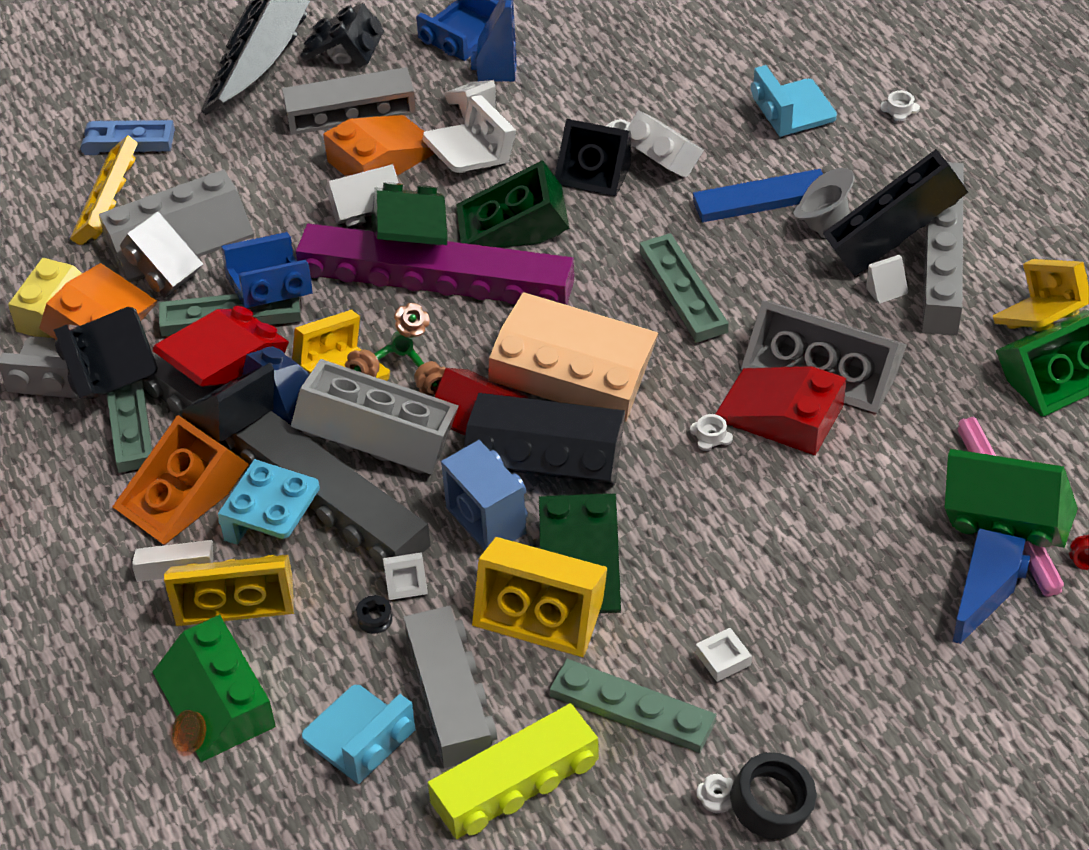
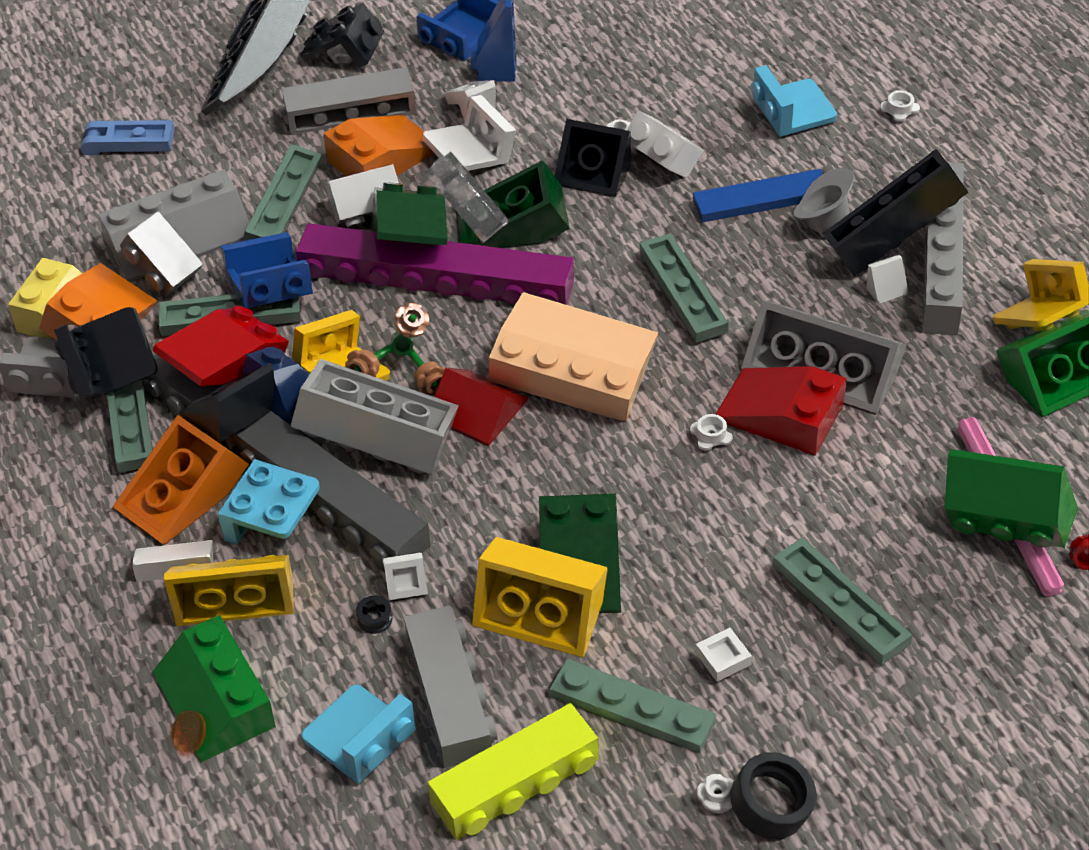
(106, 186): yellow plate -> none
(284, 193): none -> sand green plate
(466, 196): none -> clear slope
(484, 494): medium blue brick -> none
(549, 436): black slope -> none
(842, 601): none -> sand green plate
(990, 579): blue slope -> none

